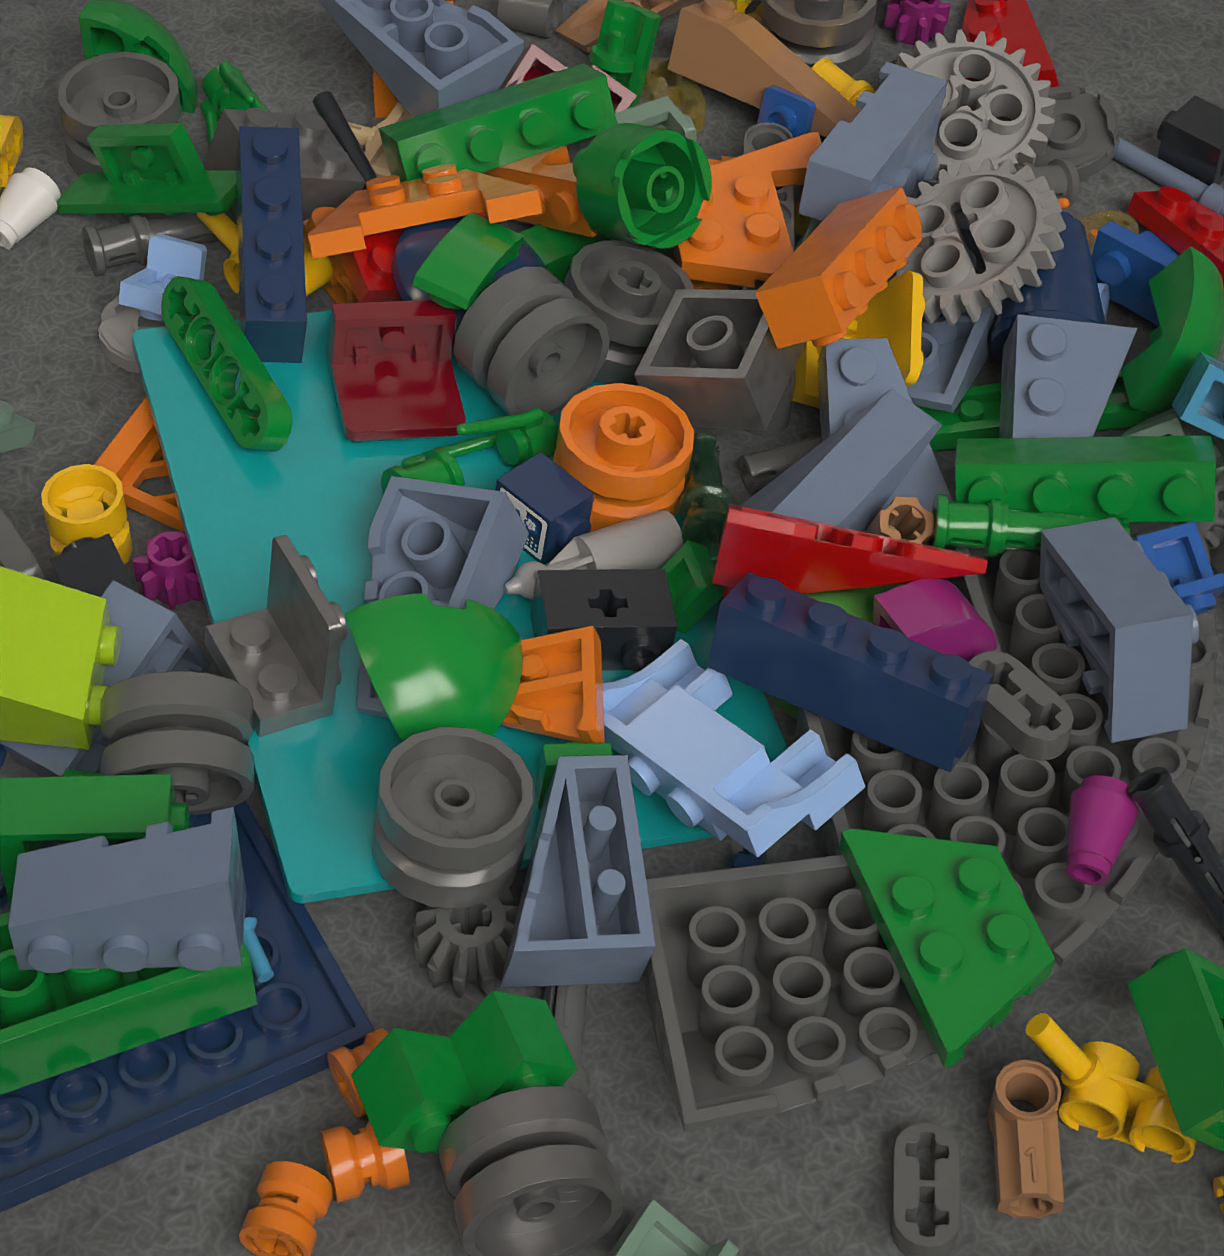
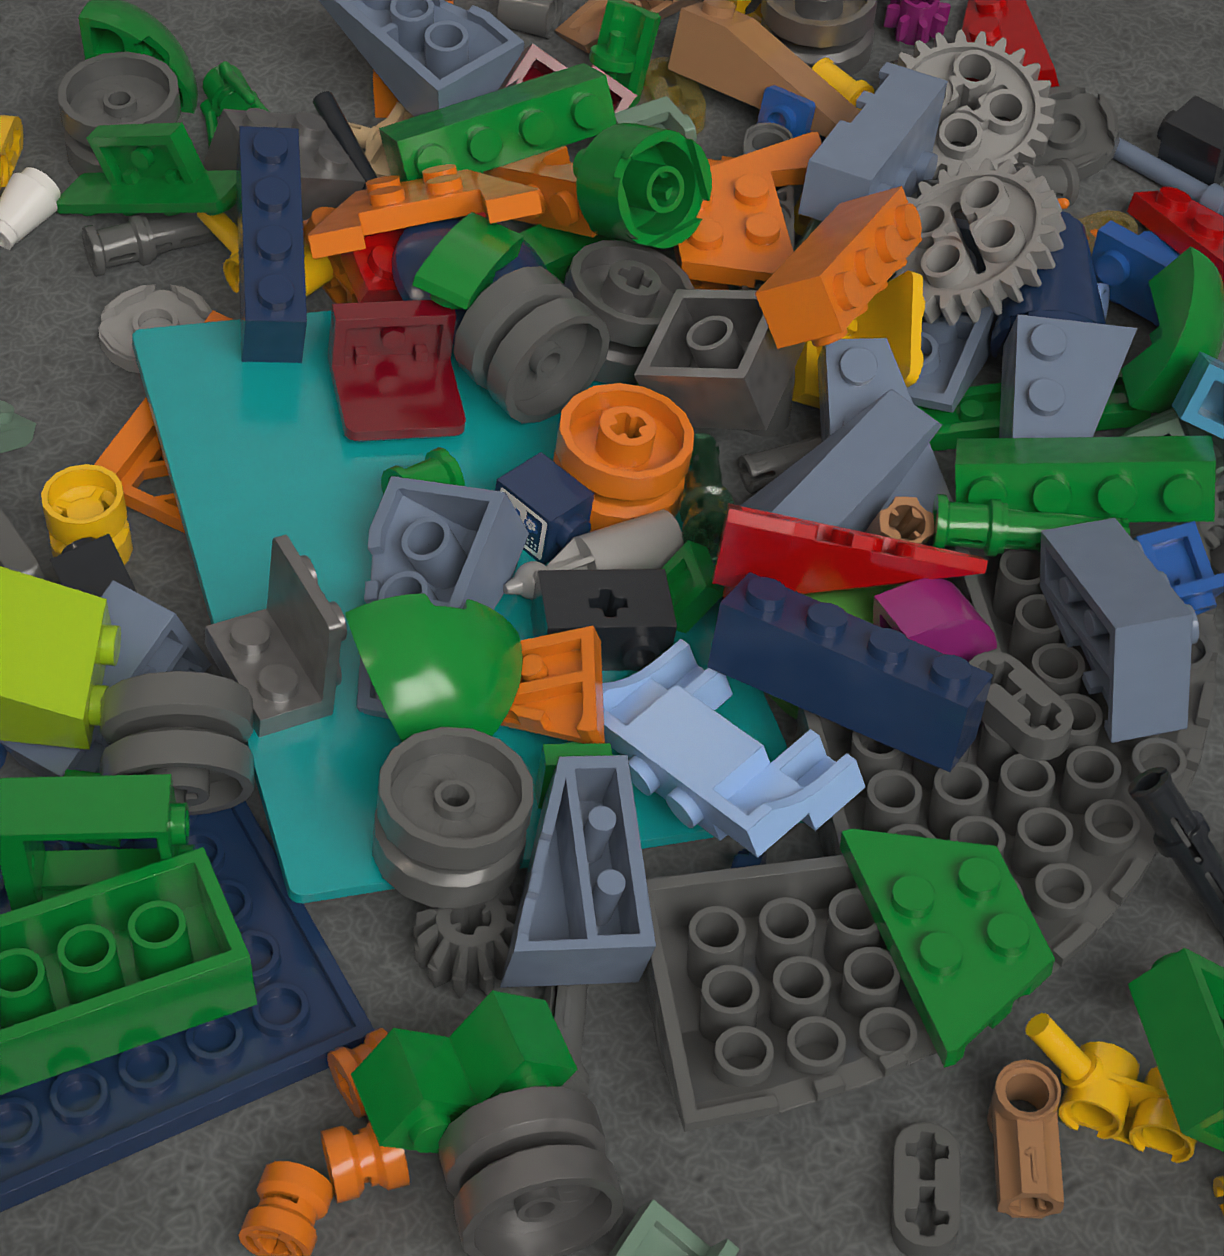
(133, 902): sand blue wedge -> none
(165, 260): light blue bracket -> none
(168, 570): magenta gear -> none
(218, 372): green beam -> none
(259, 961): dark azure piece -> none
(516, 437): green plant -> none
(1098, 827): magenta cone -> none

